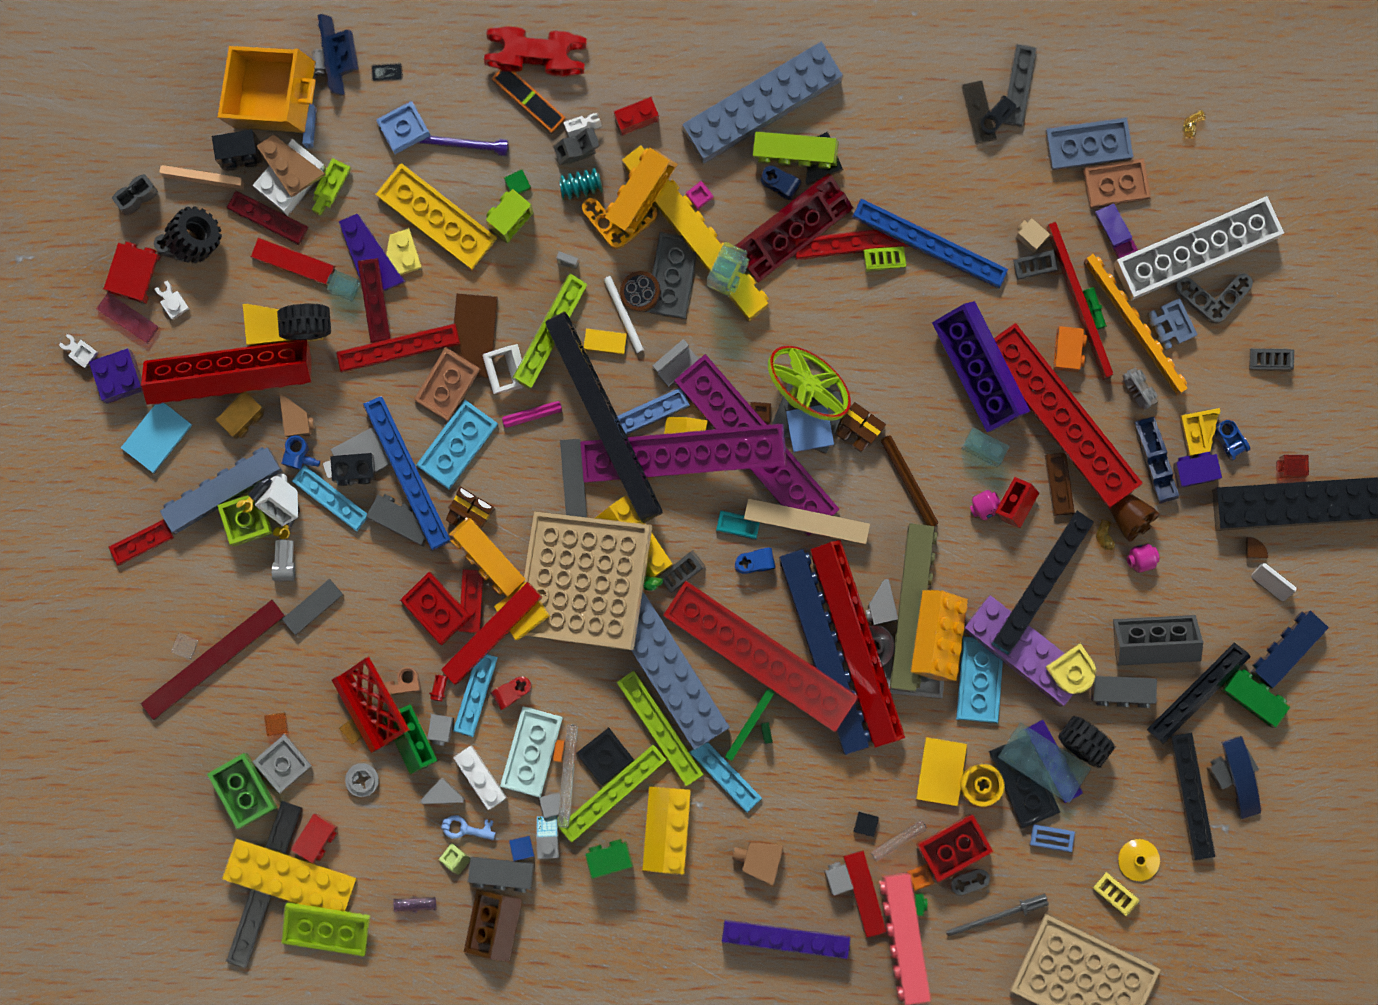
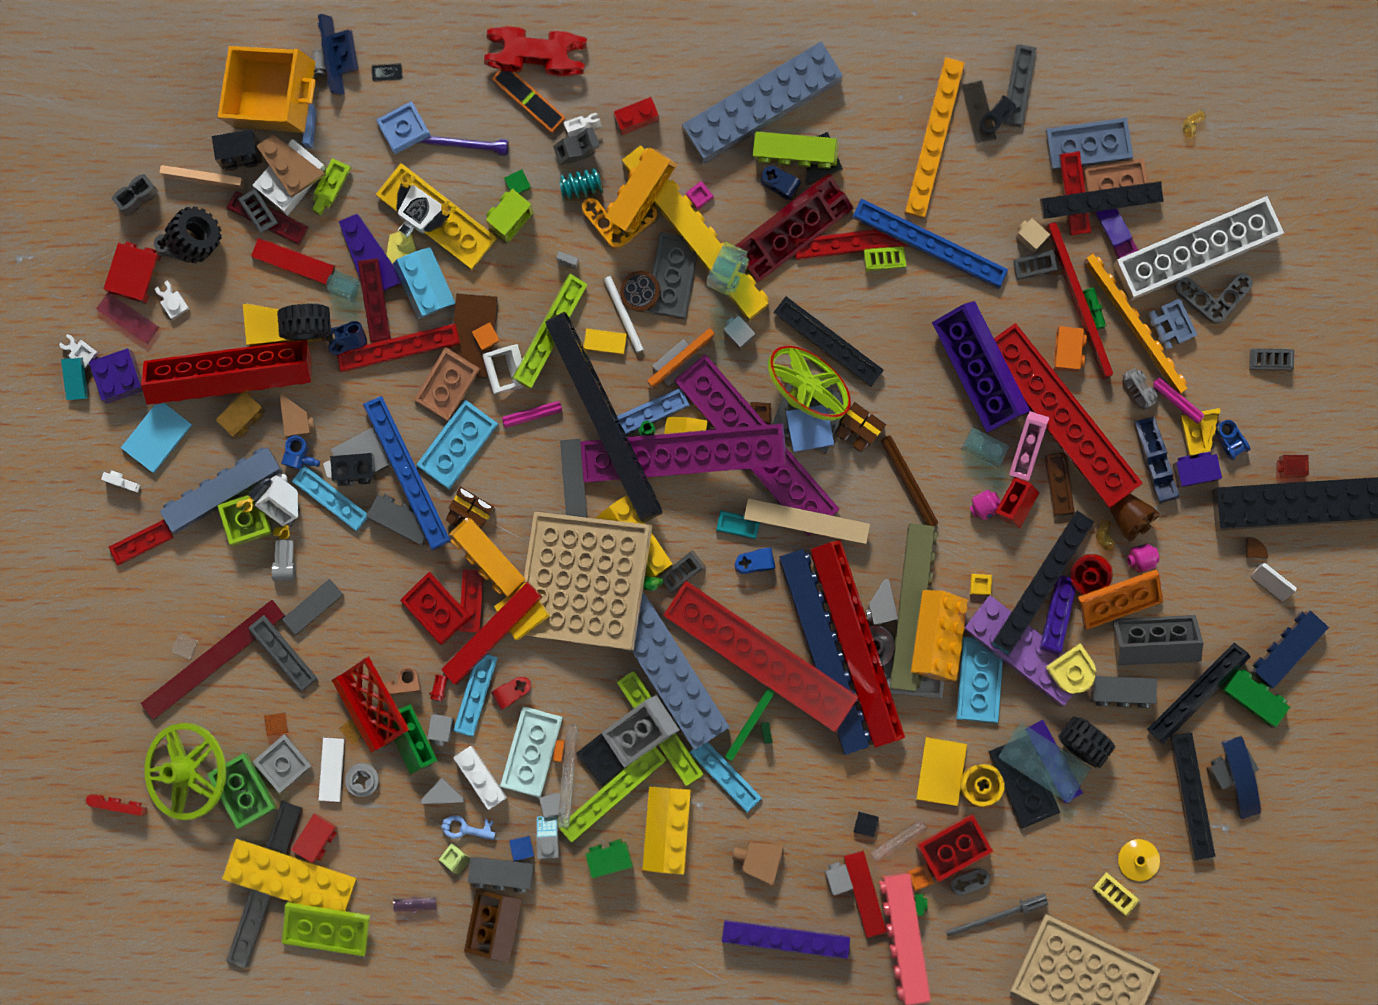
(74, 378): none -> teal tile
(115, 804): none -> red hinge
(116, 479): none -> white plate
(183, 772): none -> lime wheel
(248, 196): none -> dark grey slope
(282, 653): none -> dark grey tile
(331, 769): none -> white tile
(347, 336): none -> dark blue piece
(419, 209): none -> torso
(423, 282): none -> medium azure slope
(486, 336): none -> orange tile
(640, 731): none -> light grey slope
(646, 425): none -> green pin
(681, 358): none -> orange tile
(738, 332): none -> light grey brick
(828, 341): none -> black plate
(934, 137): none -> light orange plate
(980, 584): none -> yellow tile
(1029, 446): none -> bright pink brick
(1034, 835): medium blue tile -> none
(1058, 616): none -> dark purple tile
(1074, 183): none -> red tile
(1091, 573): none -> red cylinder
(1101, 200): none -> black plate
(1121, 599): none -> orange tile
(1178, 400): none -> dark pink axle

